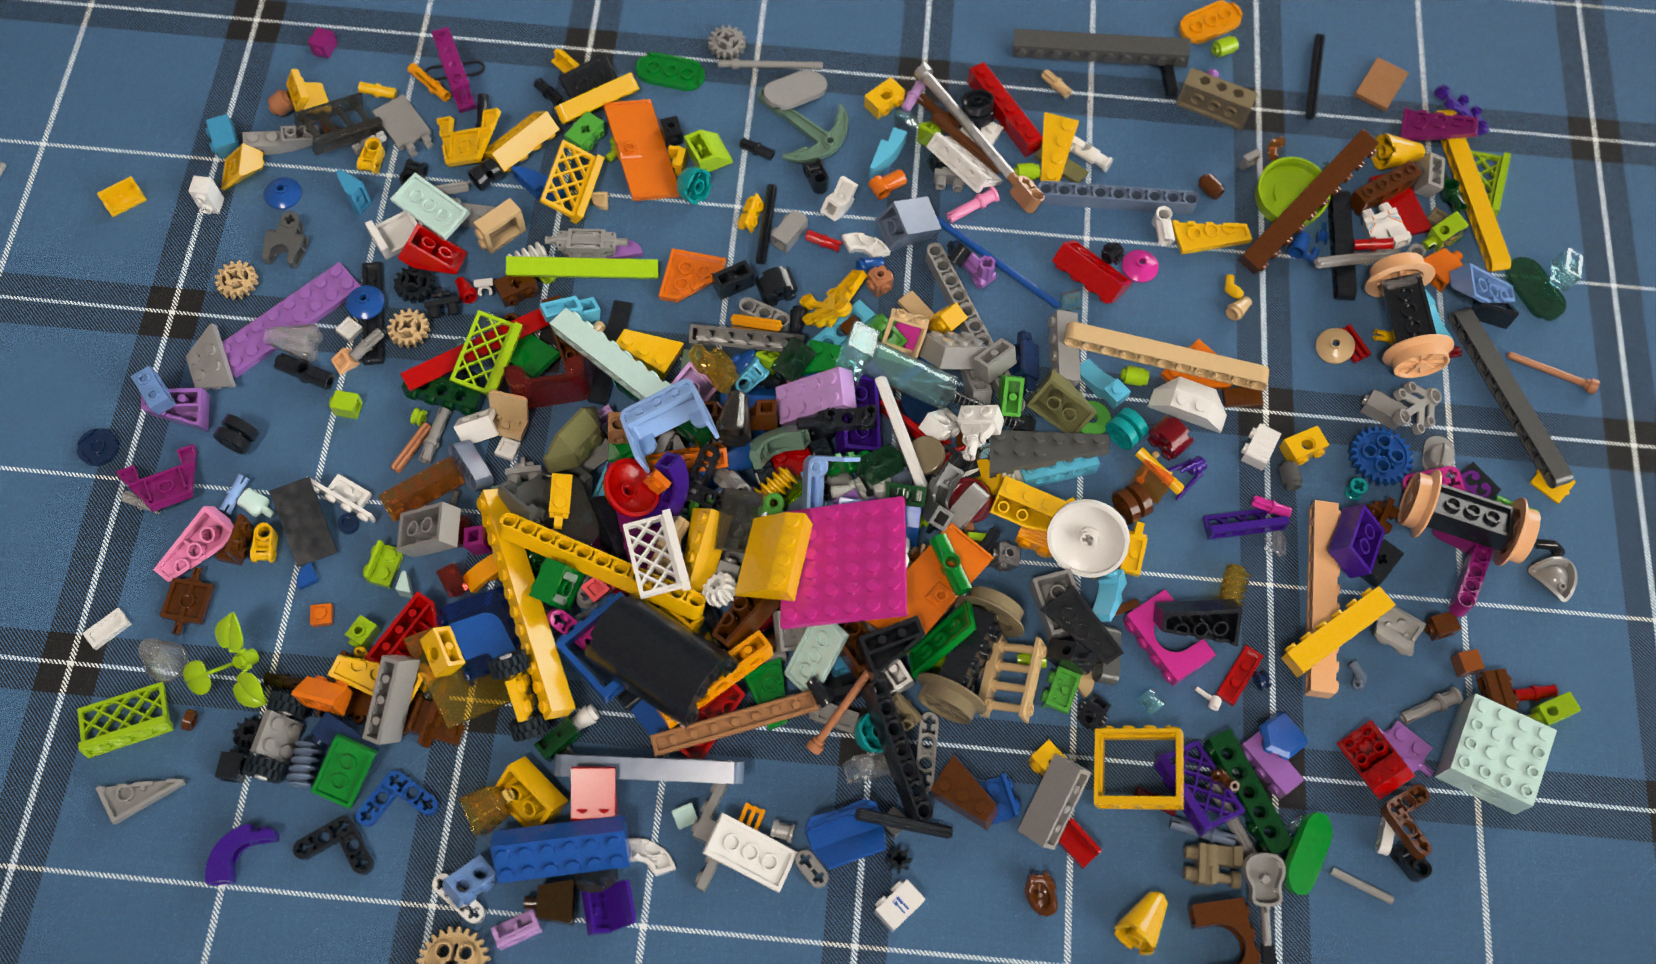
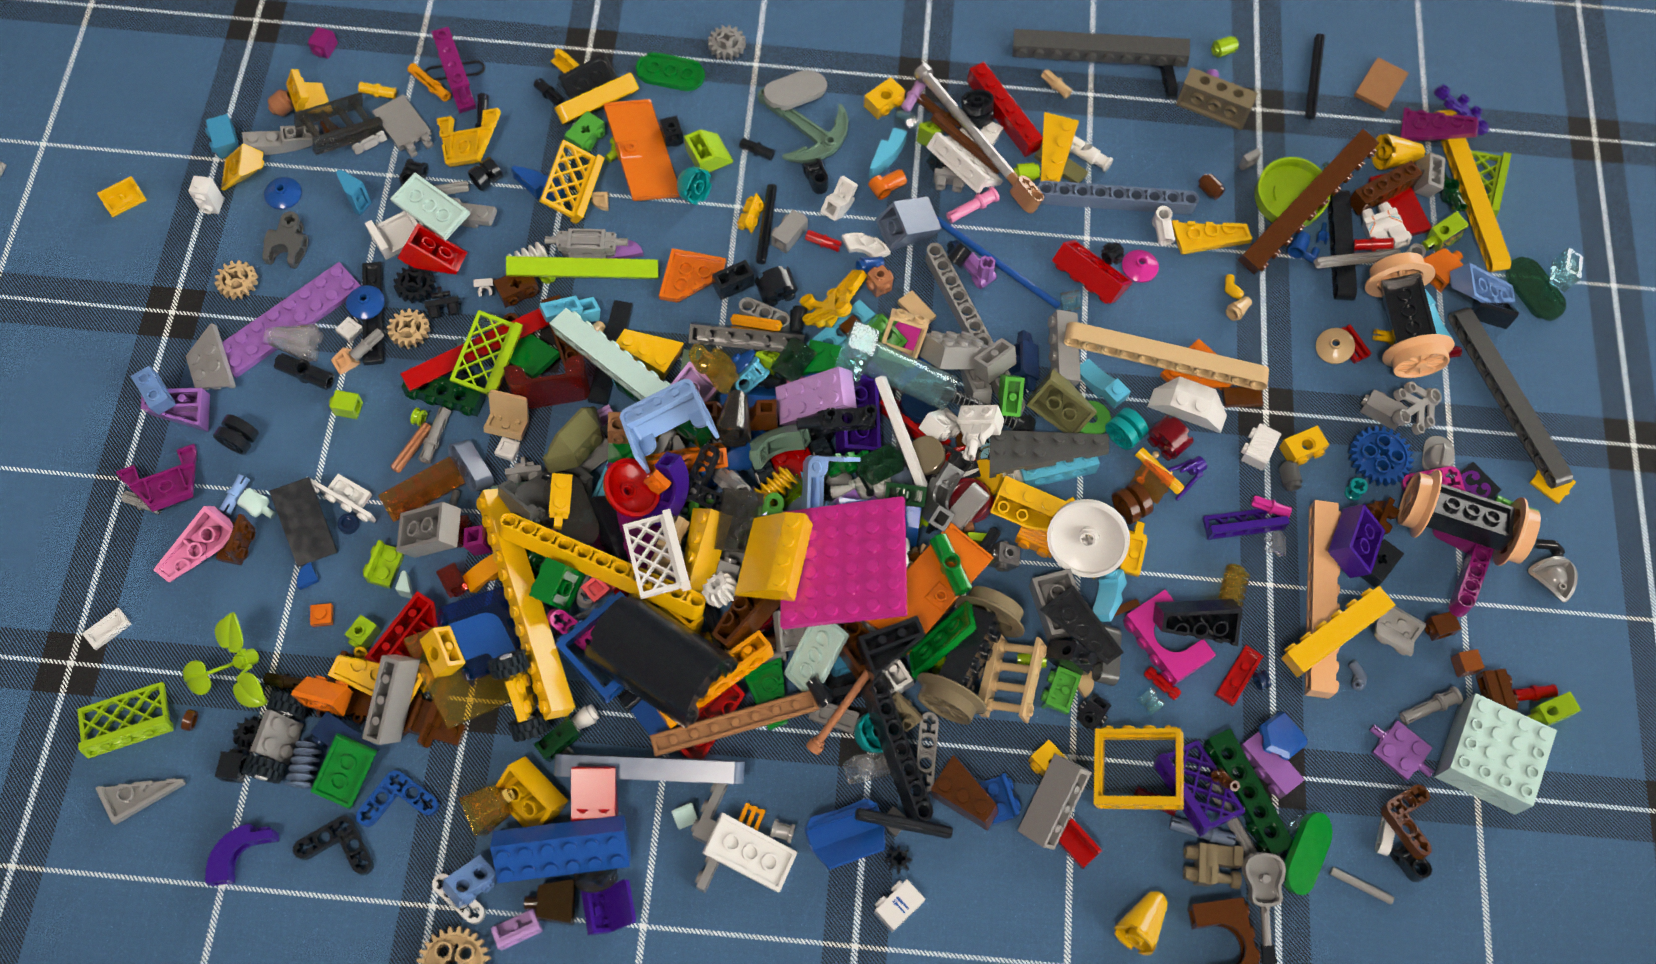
(97, 447): dark blue tile -> none
(162, 659): clear cone -> none
(187, 601): reddish brown plate -> none
(264, 547): yellow piece -> none
(370, 158): yellow piece -> none
(466, 291): red cone -> none
(477, 426): white panel -> none
(499, 226): tan window -> none
(522, 140): yellow slope -> none
(652, 855): white tile -> none
(679, 158): yellow bracket -> none
(735, 63): light grey bar -> none
(815, 865): light grey beam -> none
(947, 318): yellow brick -> none
(1041, 894): reddish brown hat -> none
(1134, 375): lime brick -> none
(1161, 683): none -> red axle
(1210, 21): light orange tile -> none
(1214, 701): white hand -> none
(1275, 145): clear orange arm -> none
(1375, 759): red slope -> none
(1436, 216): dark tan tile -> none
(1590, 385): nougat piece -> none

